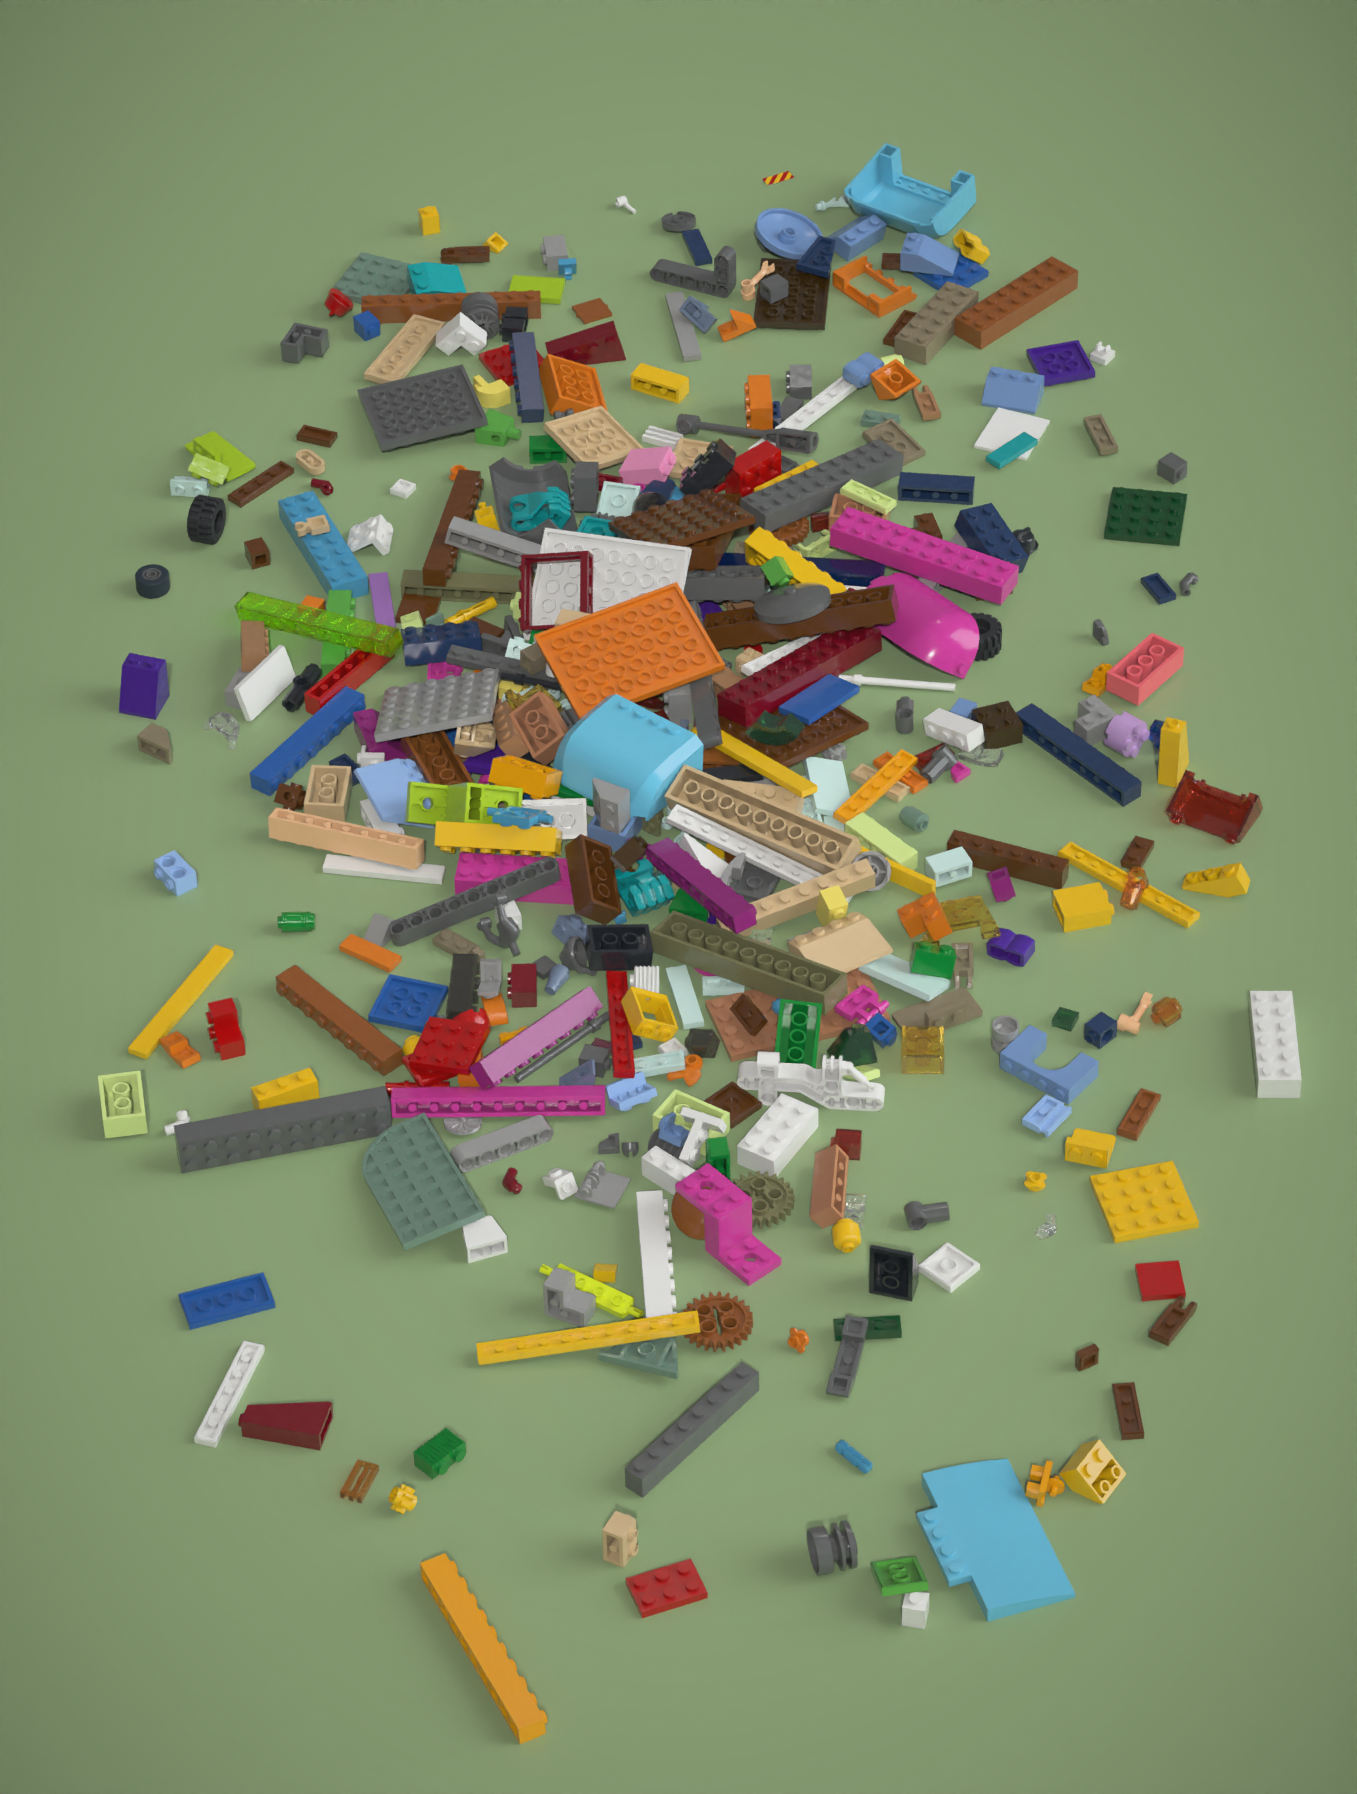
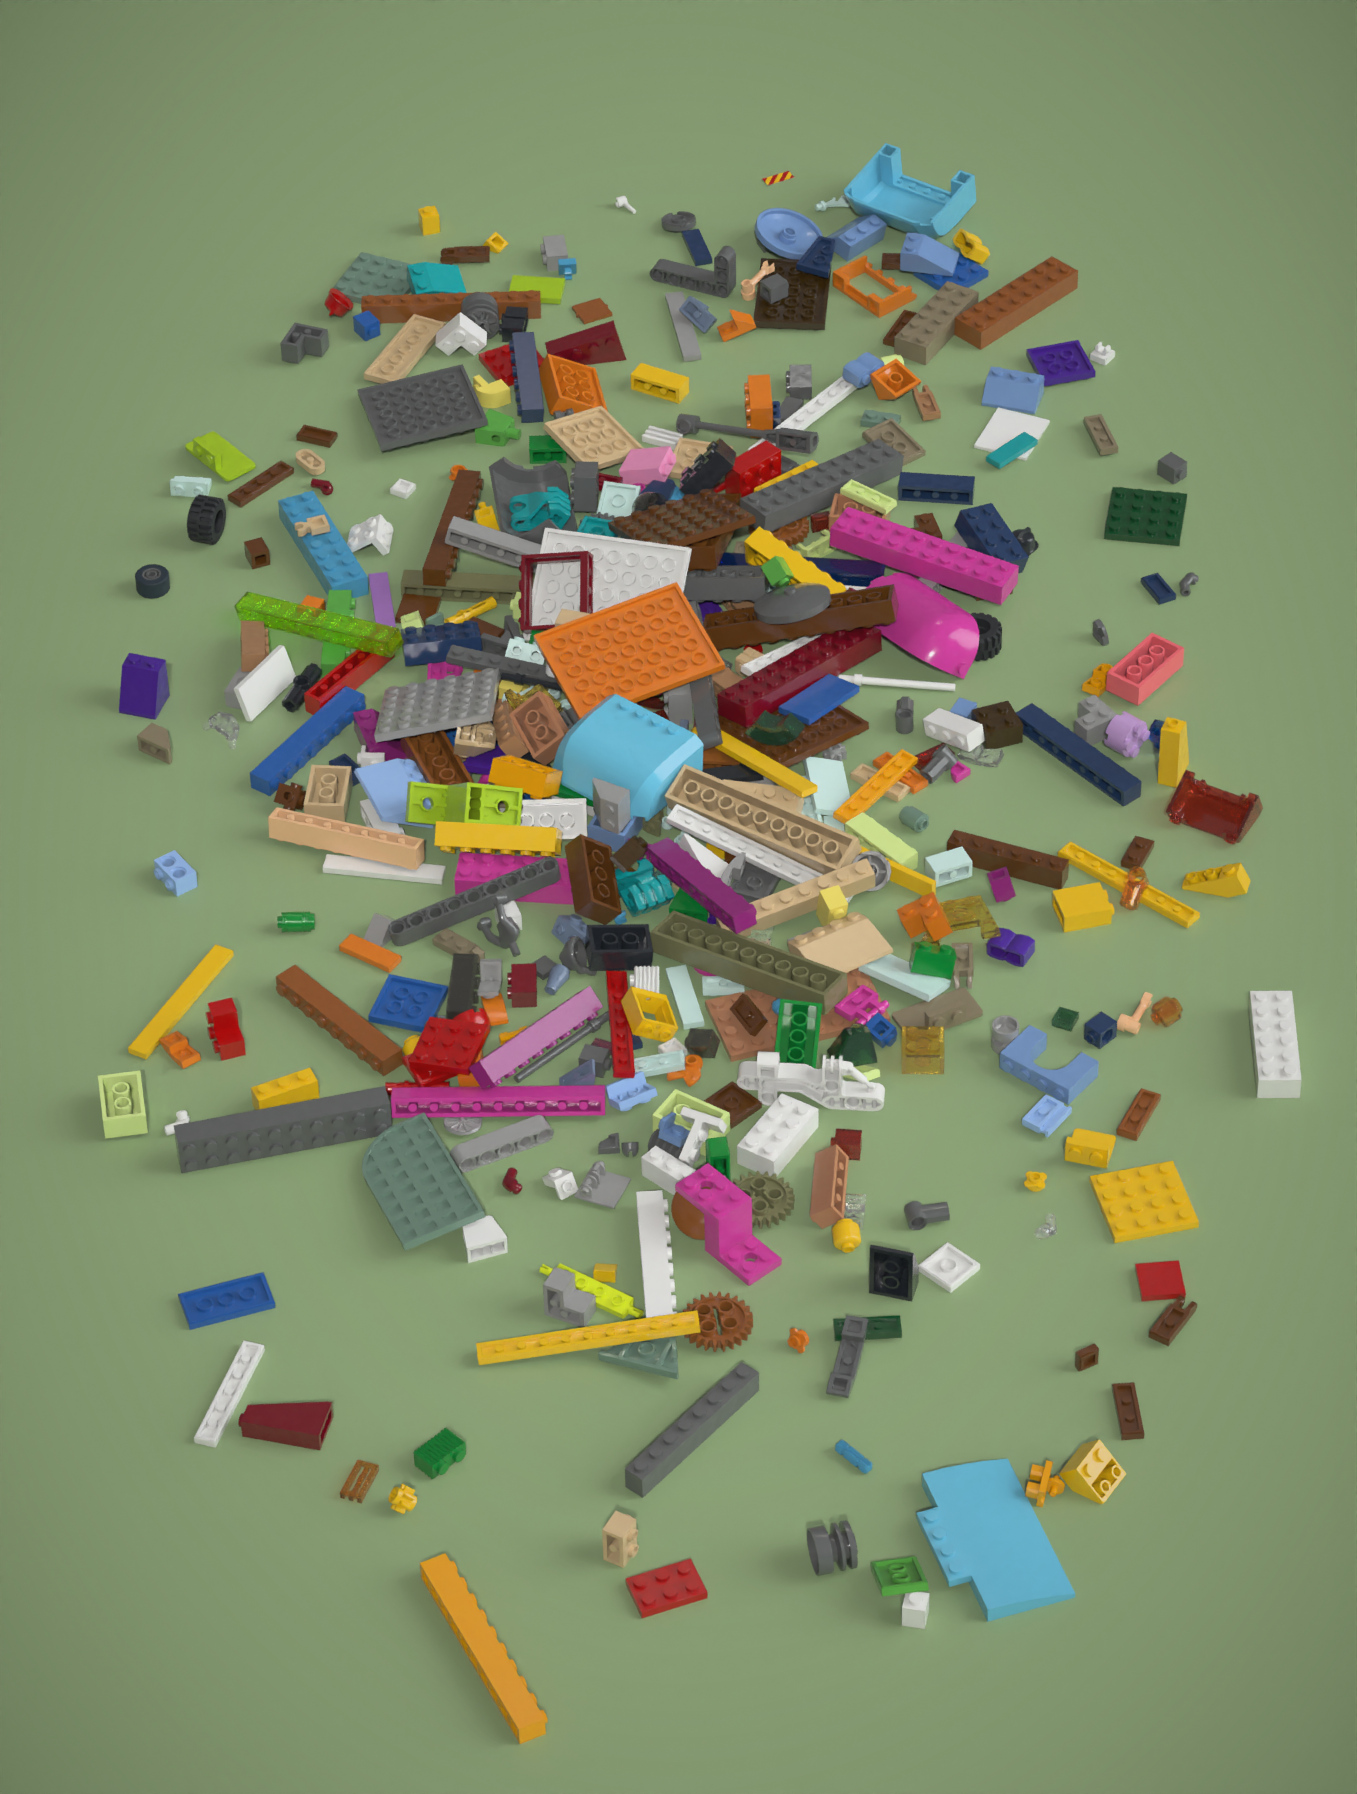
(208, 468): lime bracket -> none
(519, 816): dark azure plate -> none
(532, 659): dark tan brick -> none

